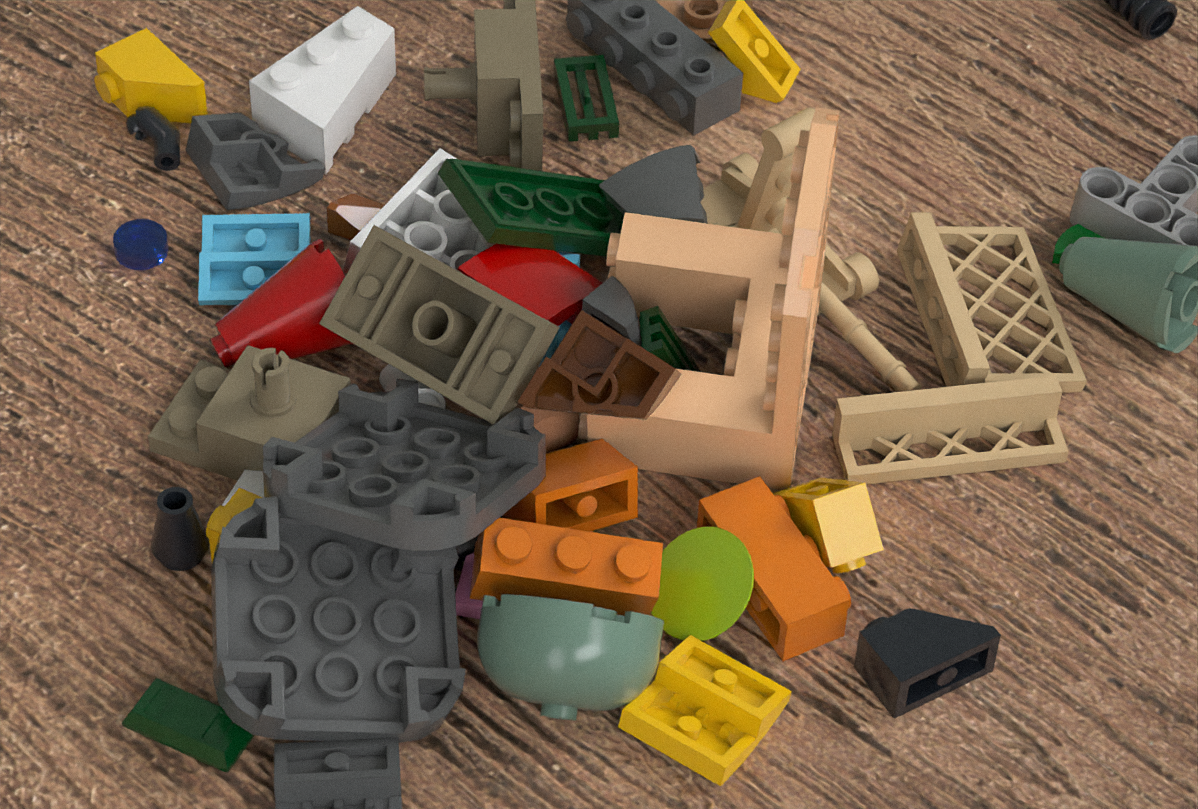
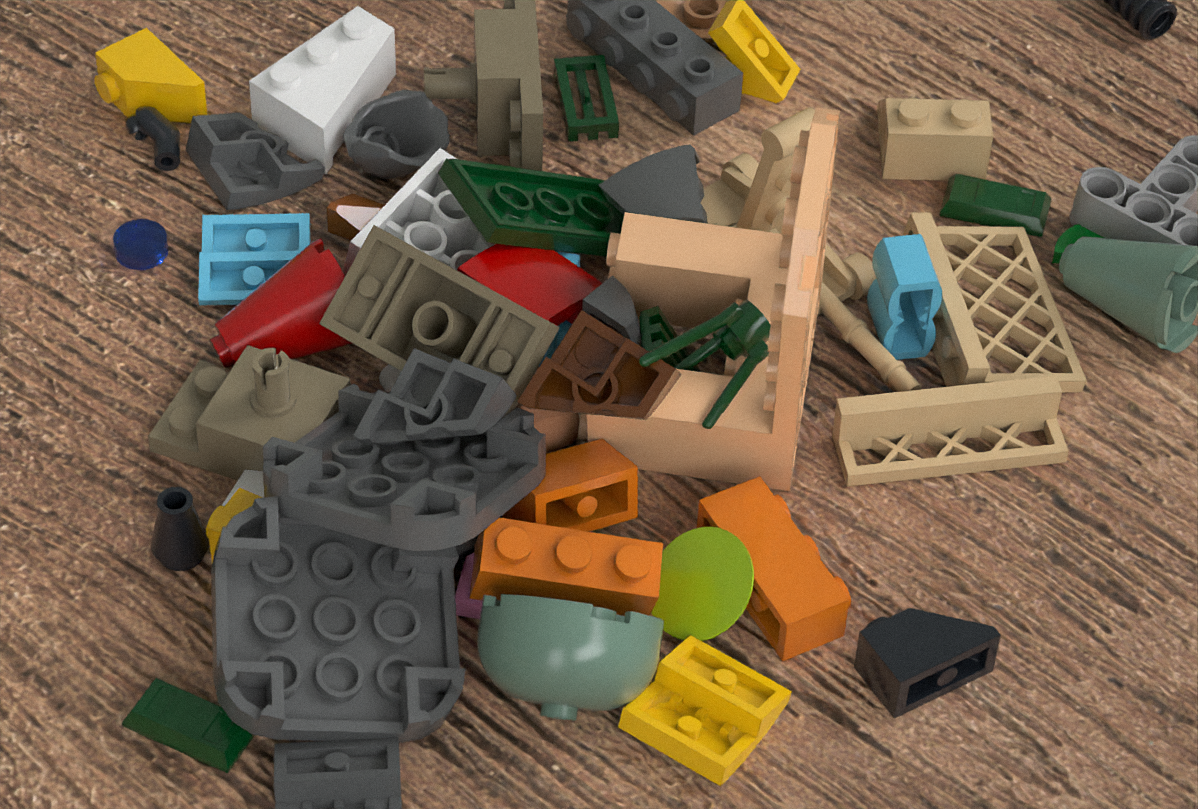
(396, 134): none -> dark grey hair
(435, 402): none -> dark grey slope
(737, 332): none -> dark green plant
(837, 519): yellow slope -> none
(904, 296): none -> medium azure brick
(934, 138): none -> tan slope
(995, 204): none -> dark green tile

